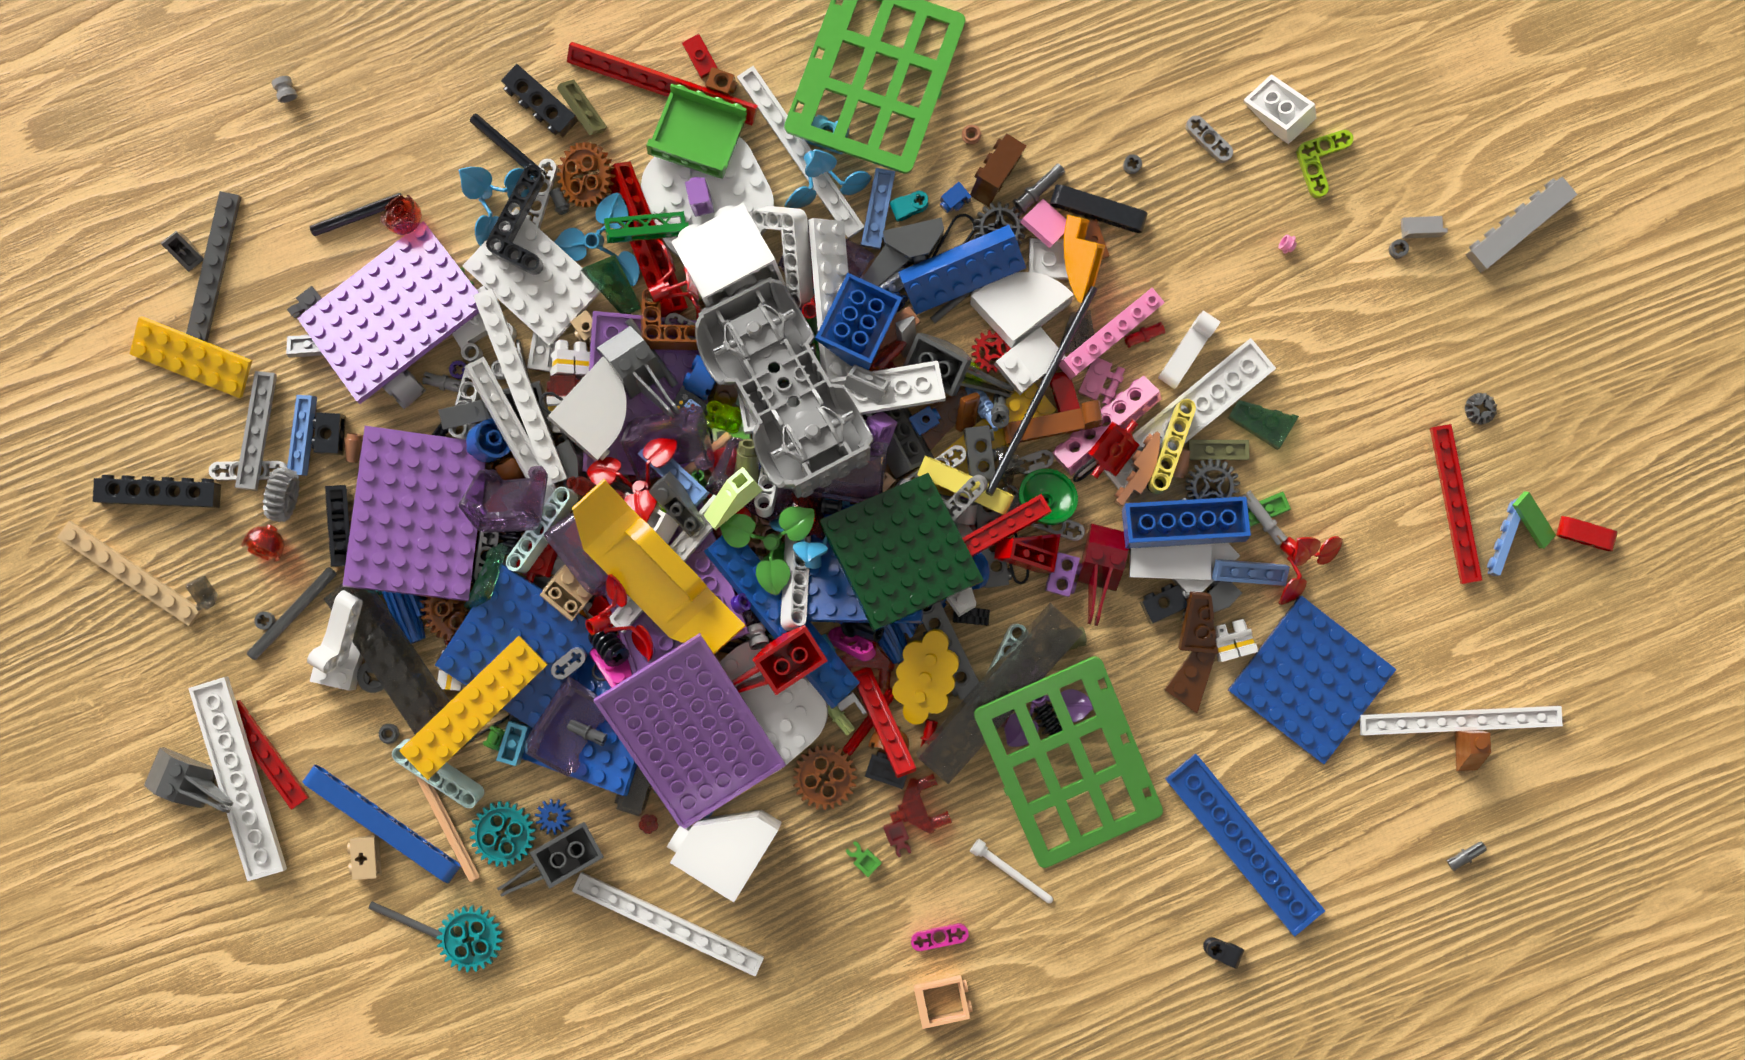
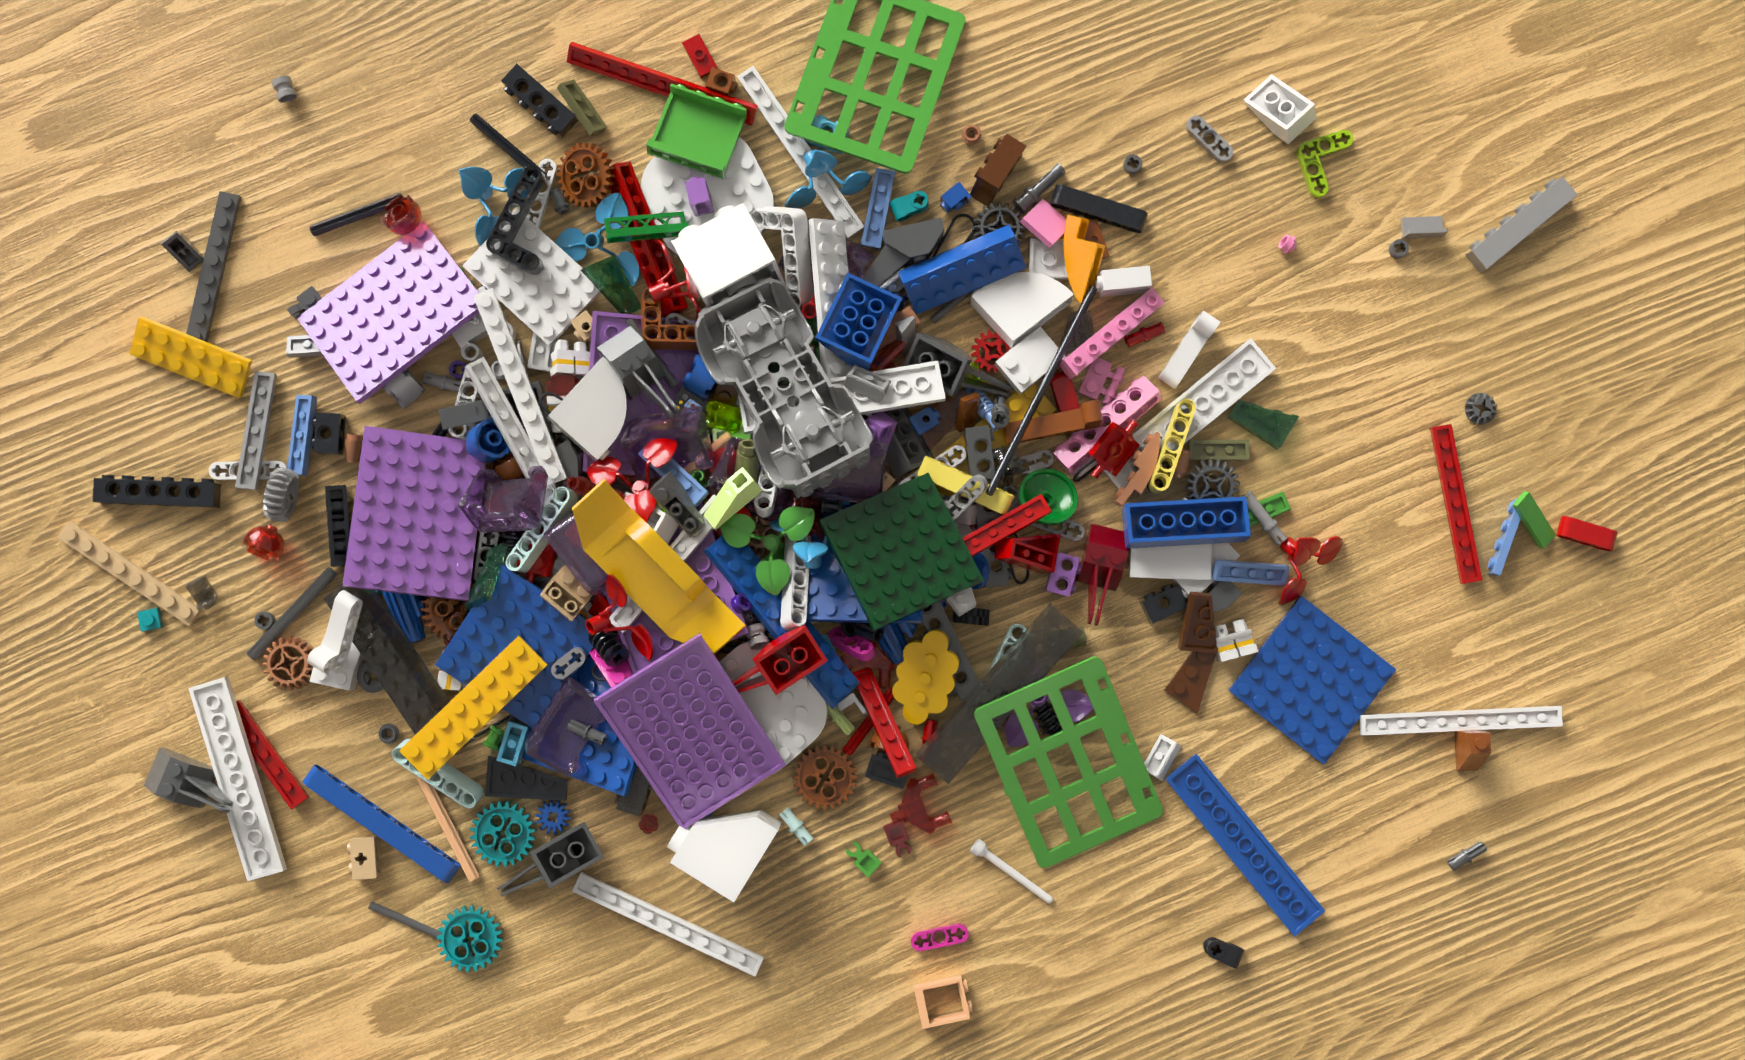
(150, 619): none -> teal plate
(286, 656): none -> nougat gear
(523, 782): none -> black wing
(796, 826): none -> light aqua pin
(1123, 281): none -> white brick
(1161, 757): none -> white slope

